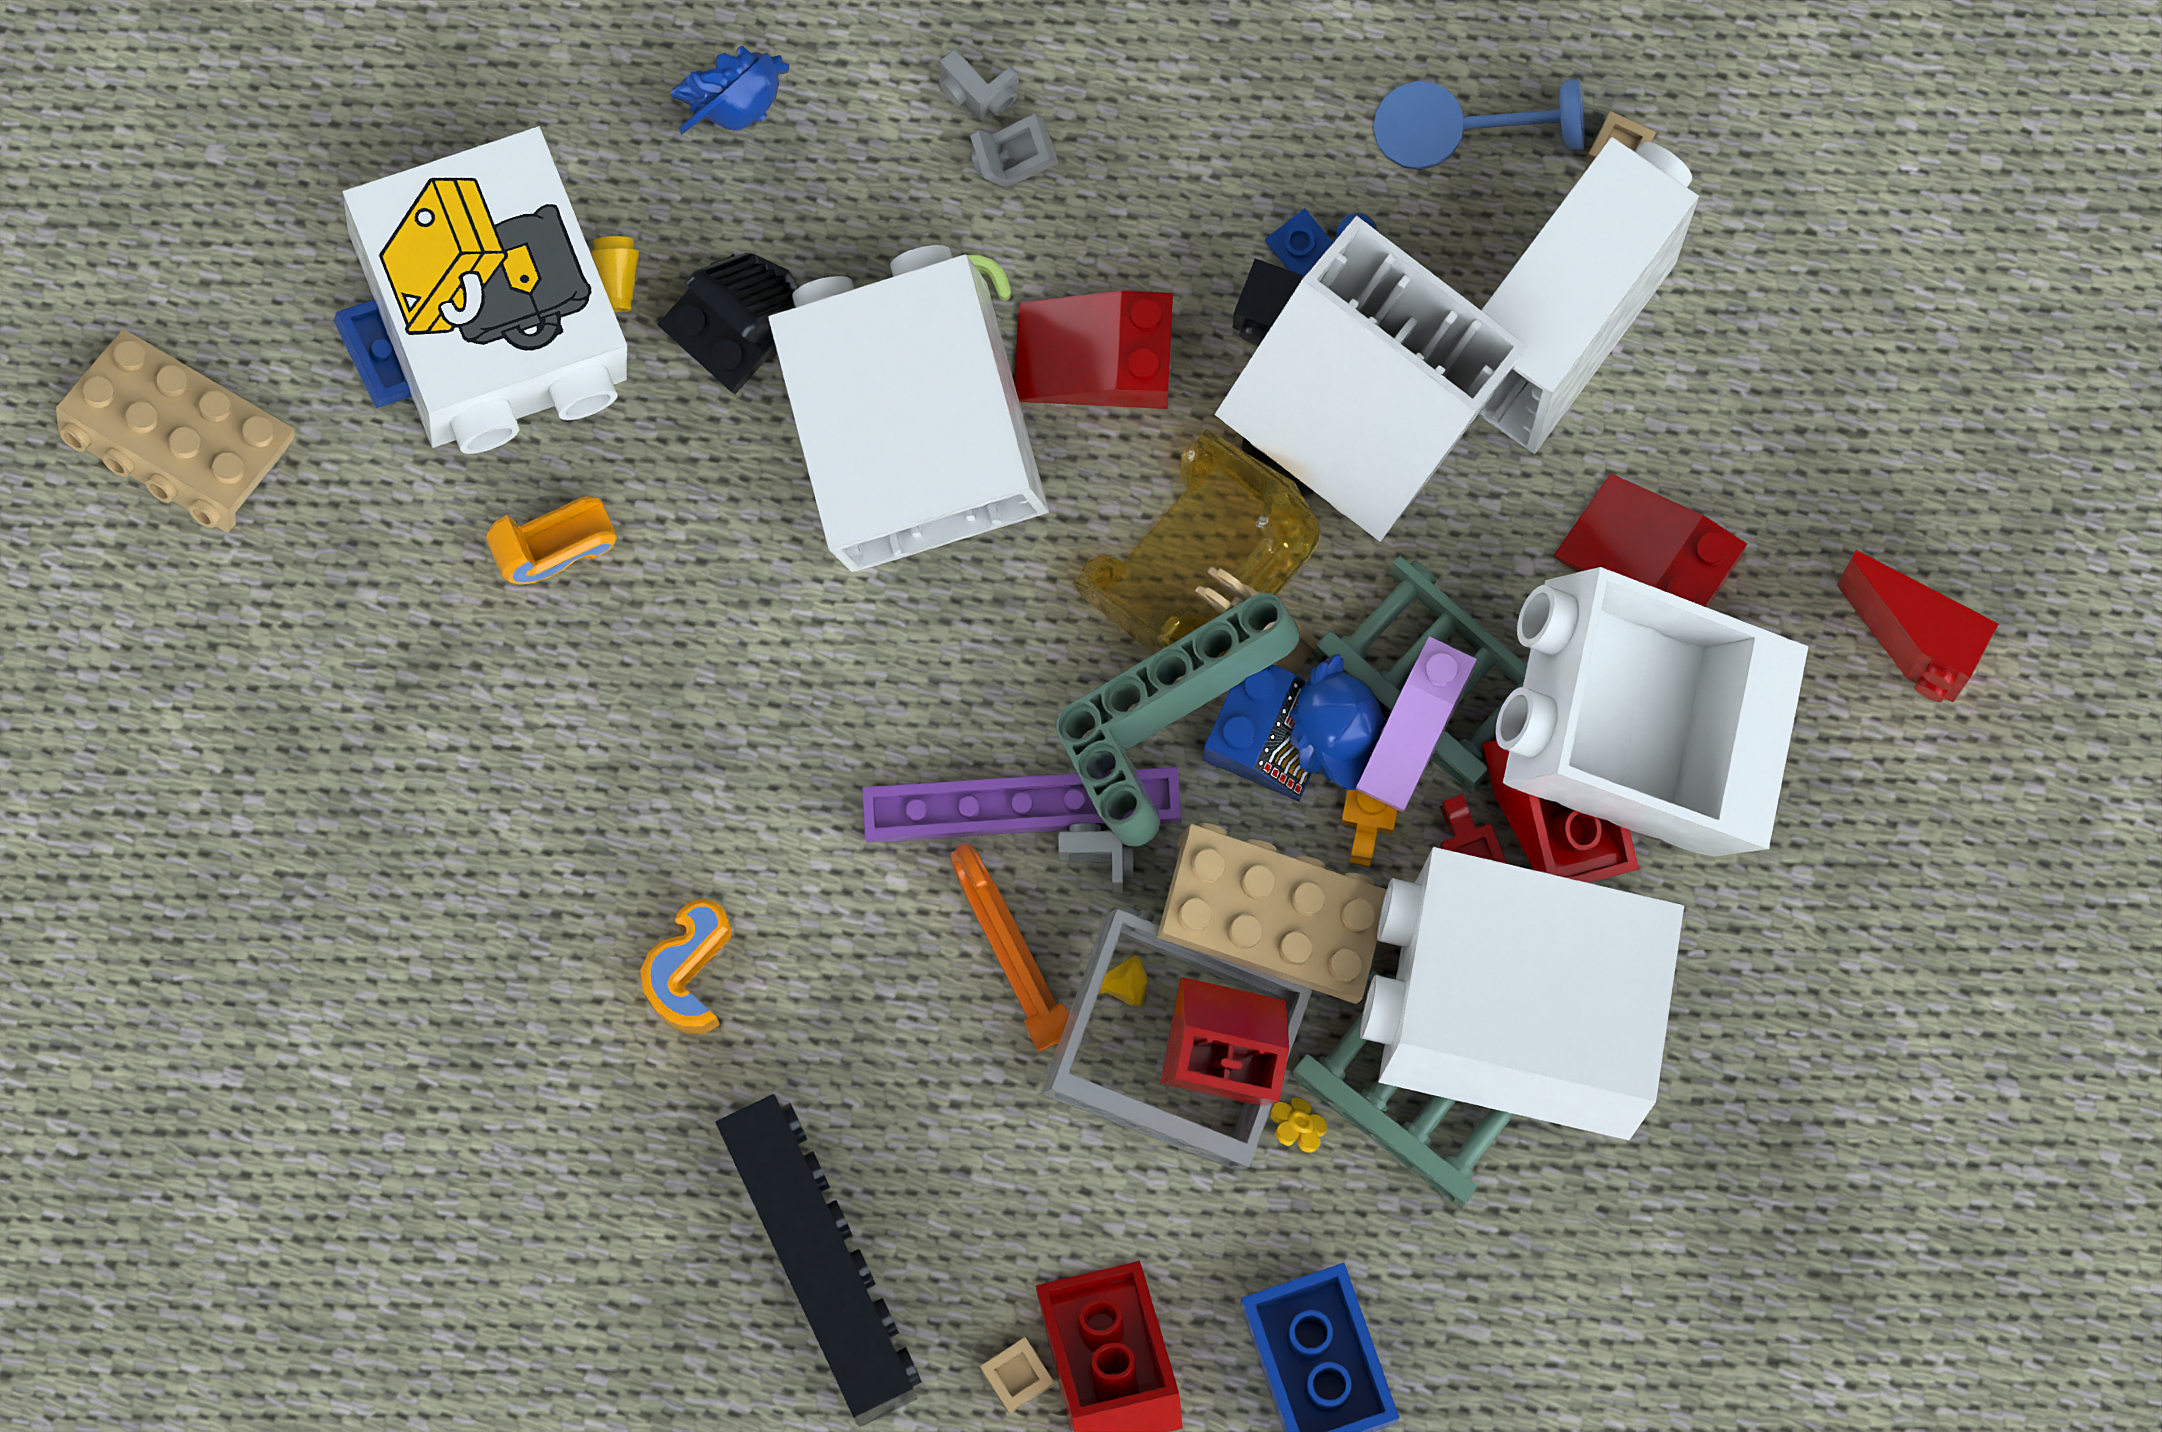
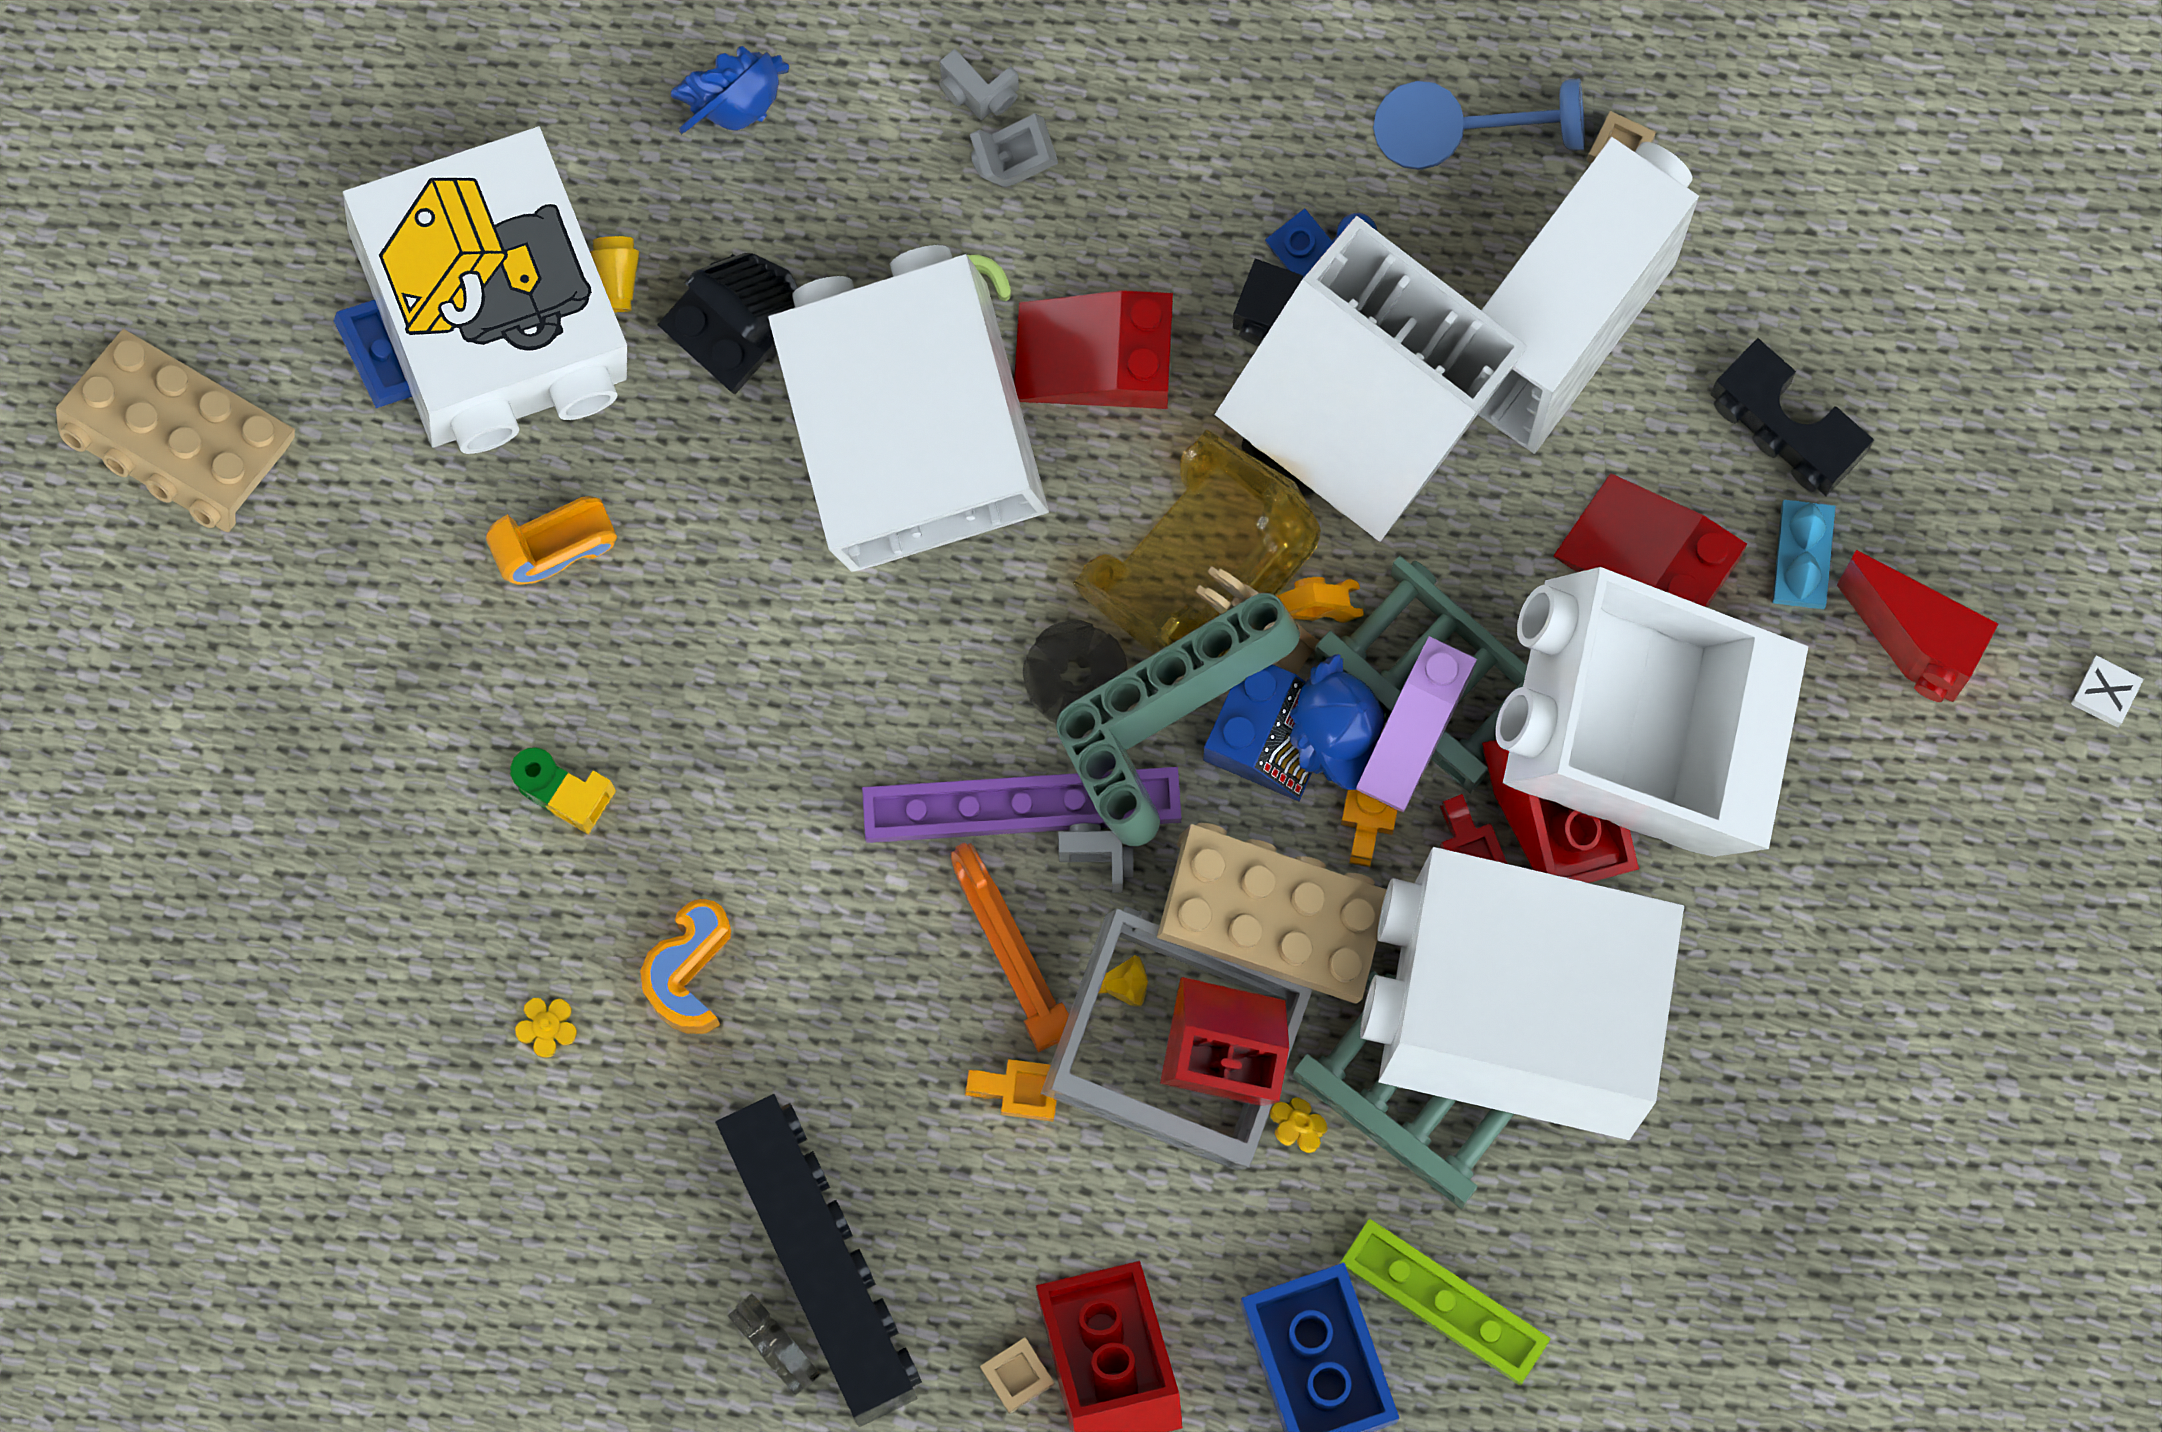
(546, 1026): none -> yellow plant
(559, 791): none -> leg
(774, 1344): none -> clear smoke plate
(1017, 1089): none -> light orange plate
(1049, 658): none -> clear smoke plate
(1316, 599): none -> light orange plate
(1445, 1302): none -> lime plate
(1803, 554): none -> medium azure tile
(1817, 451): none -> black arch
(2107, 691): none -> white tile

